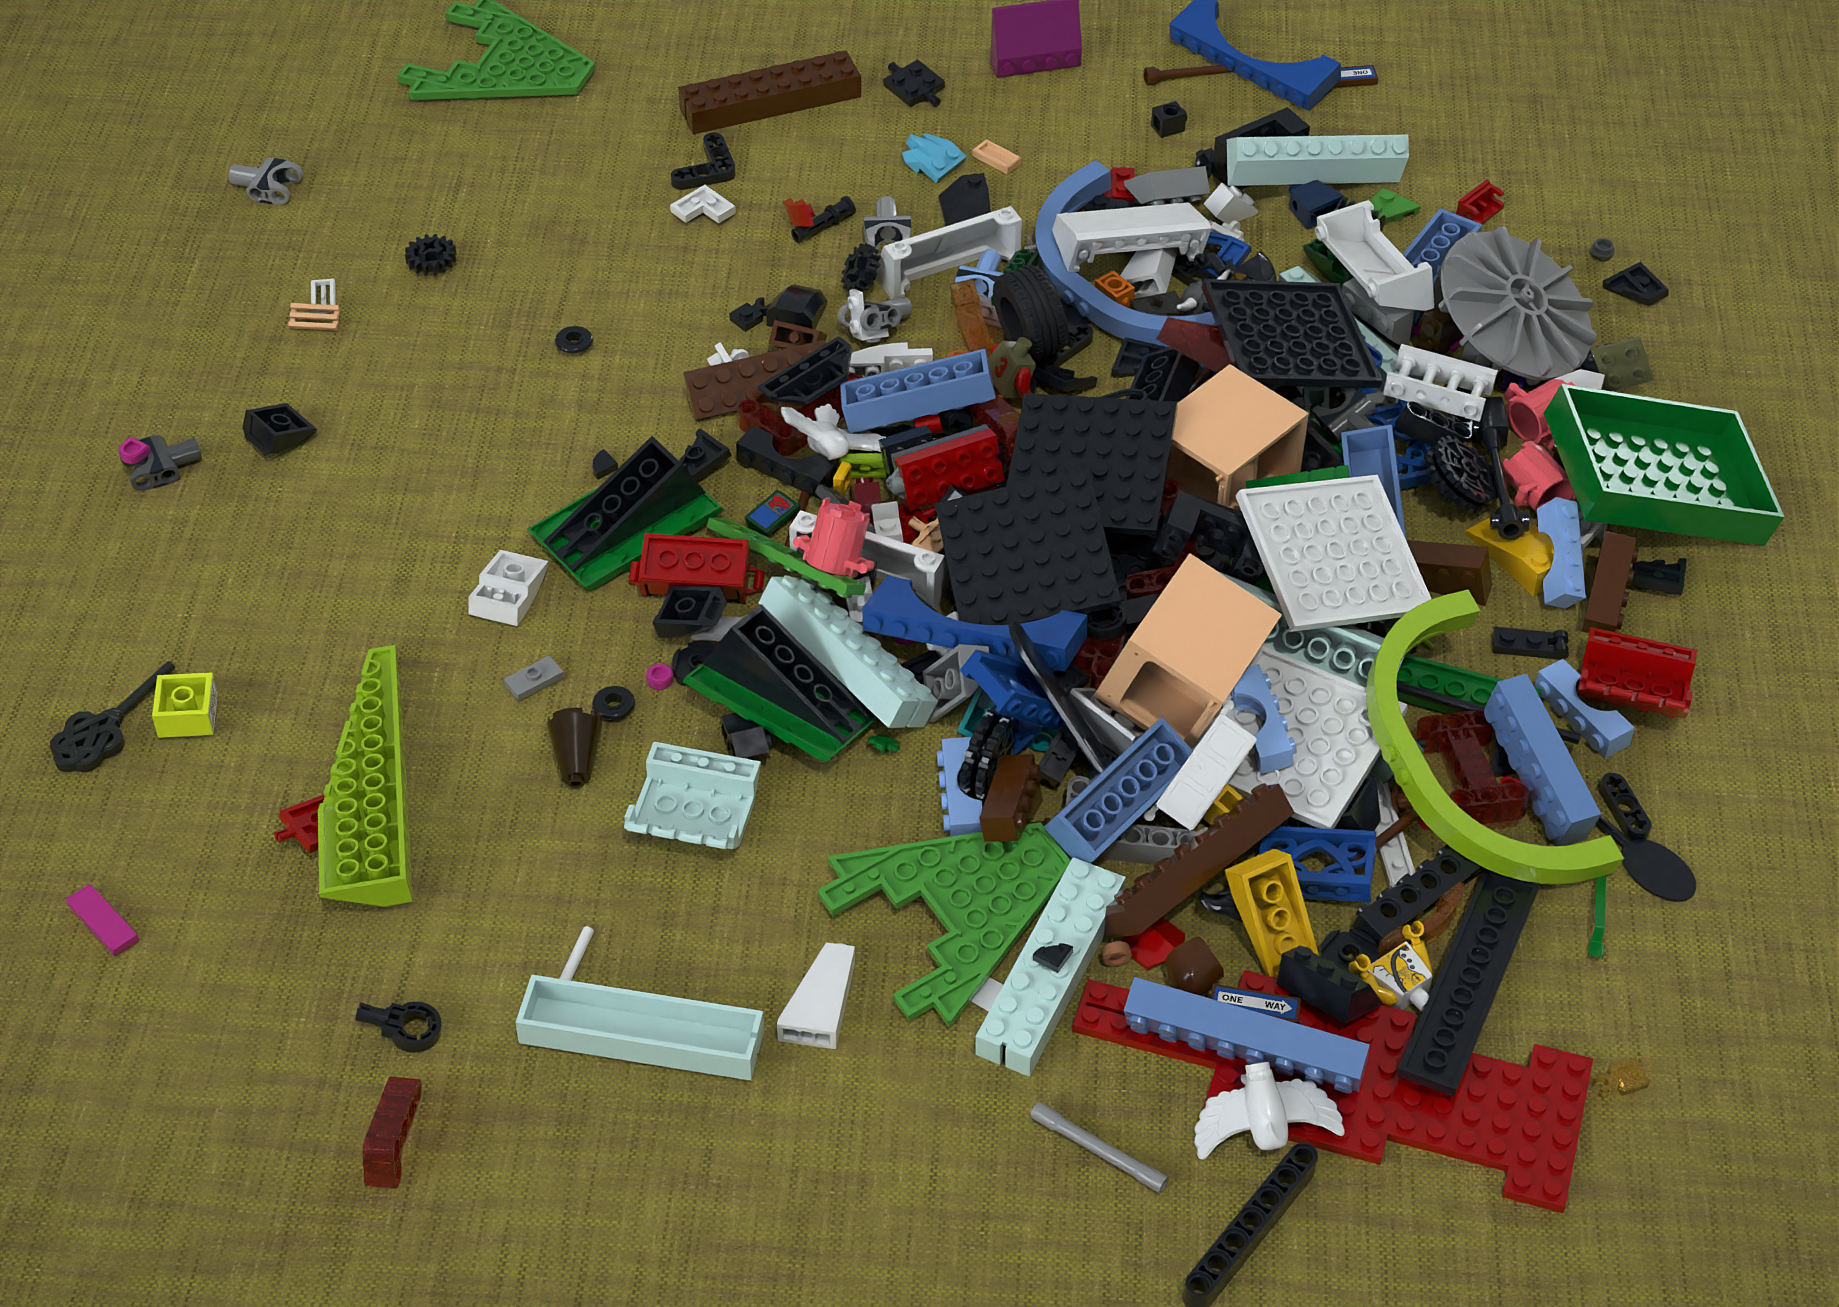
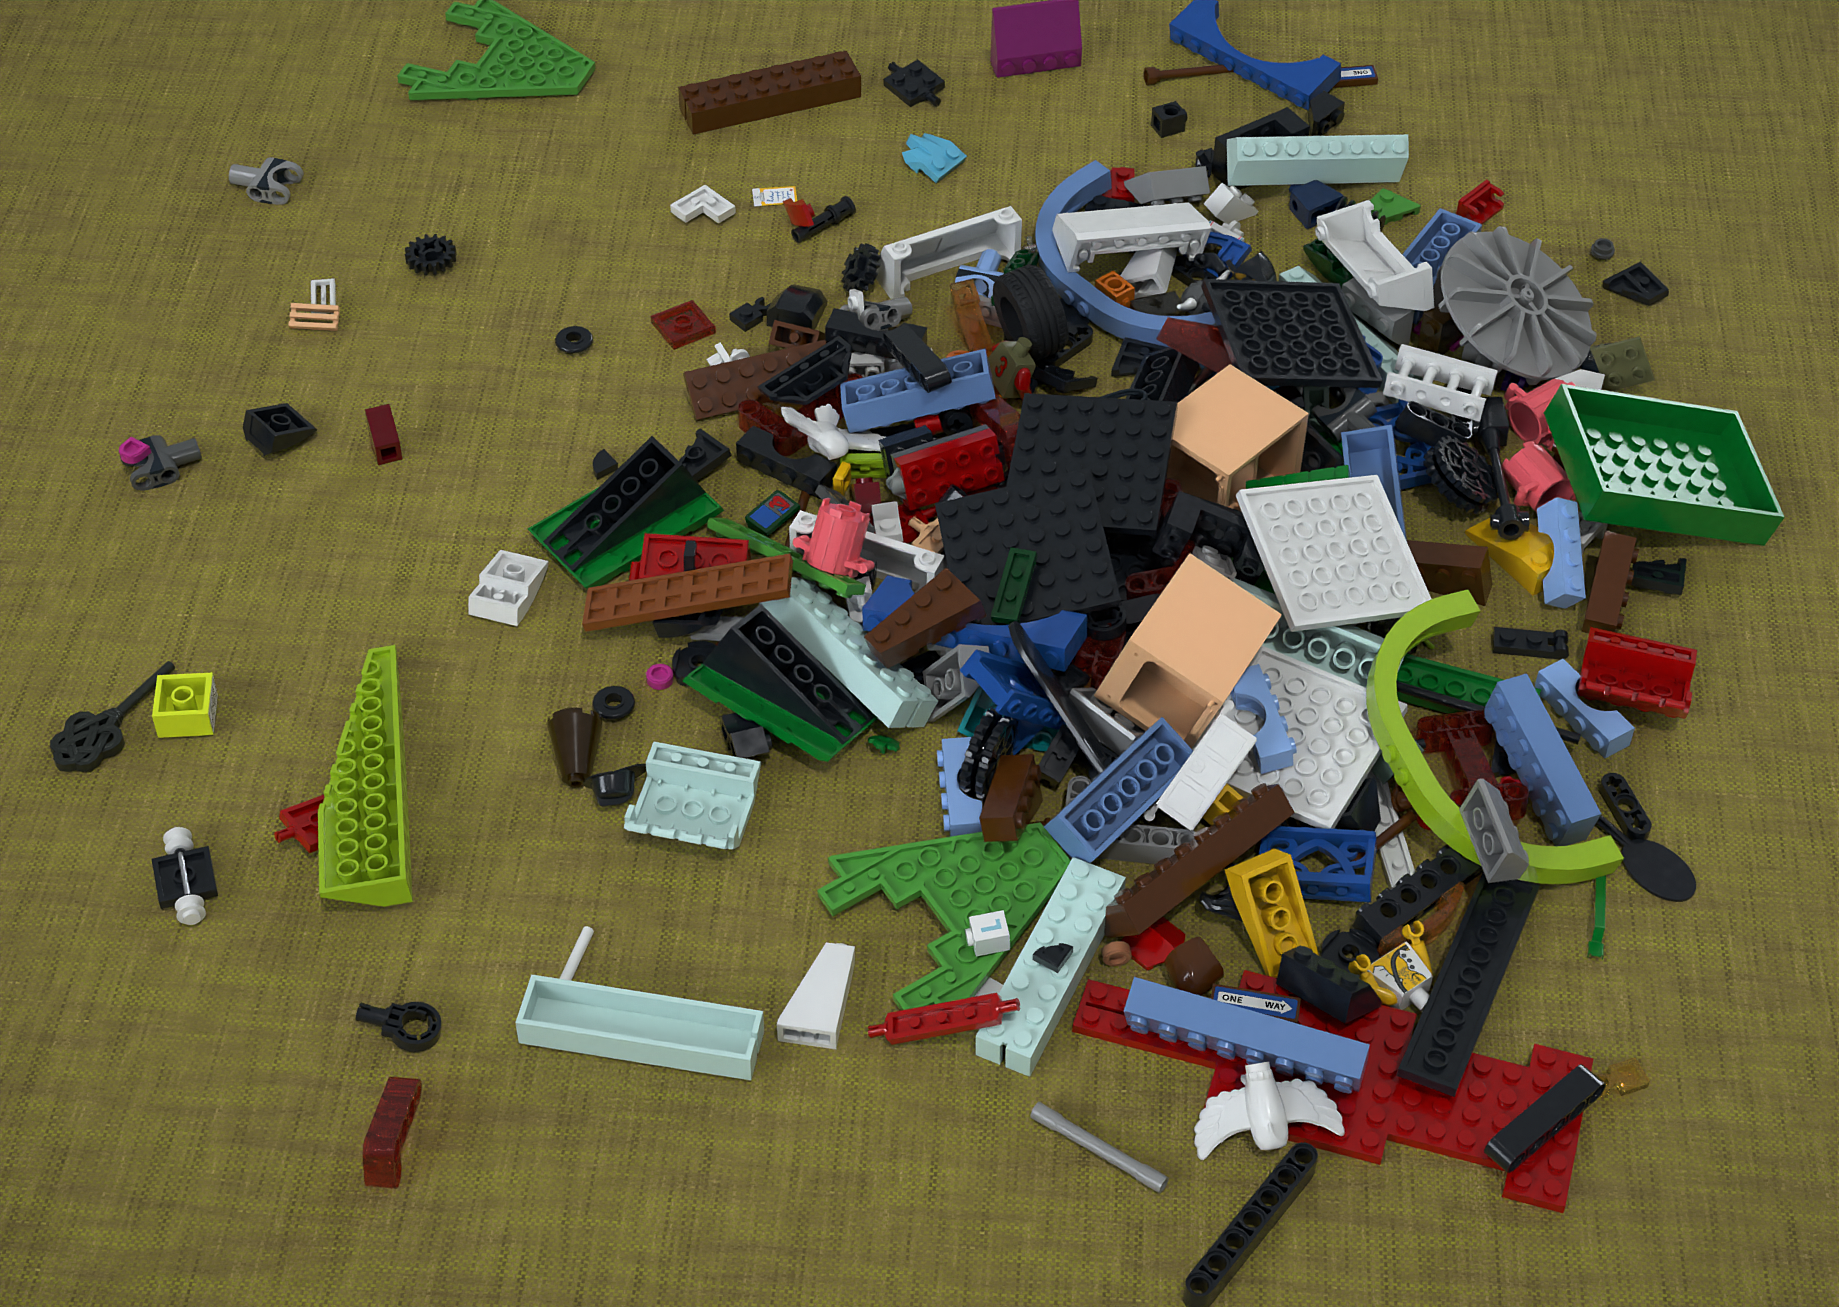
(102, 920): dark pink tile -> none
(184, 876): none -> black plate
(383, 434): none -> dark red slope
(533, 678): light grey plate -> none
(614, 786): none -> black piece
(683, 324): none -> clear red tile
(688, 592): none -> dark orange plate
(689, 176): black beam -> none
(689, 555): none -> black tile
(773, 195): none -> white sticker
(861, 338): none -> black arch
(886, 224): light grey connector -> none
(917, 358): none -> black beam
(924, 618): none -> reddish brown wedge
(944, 1018): none -> red plate
(965, 199): black slope -> none
(988, 933): none -> white brick
(996, 156): light nougat tile -> none
(1014, 586): none -> dark green plate
(1211, 558): none -> light grey plate
(1324, 113): none -> black slope
(1493, 833): none -> light grey slope
(1544, 1118): none -> black beam

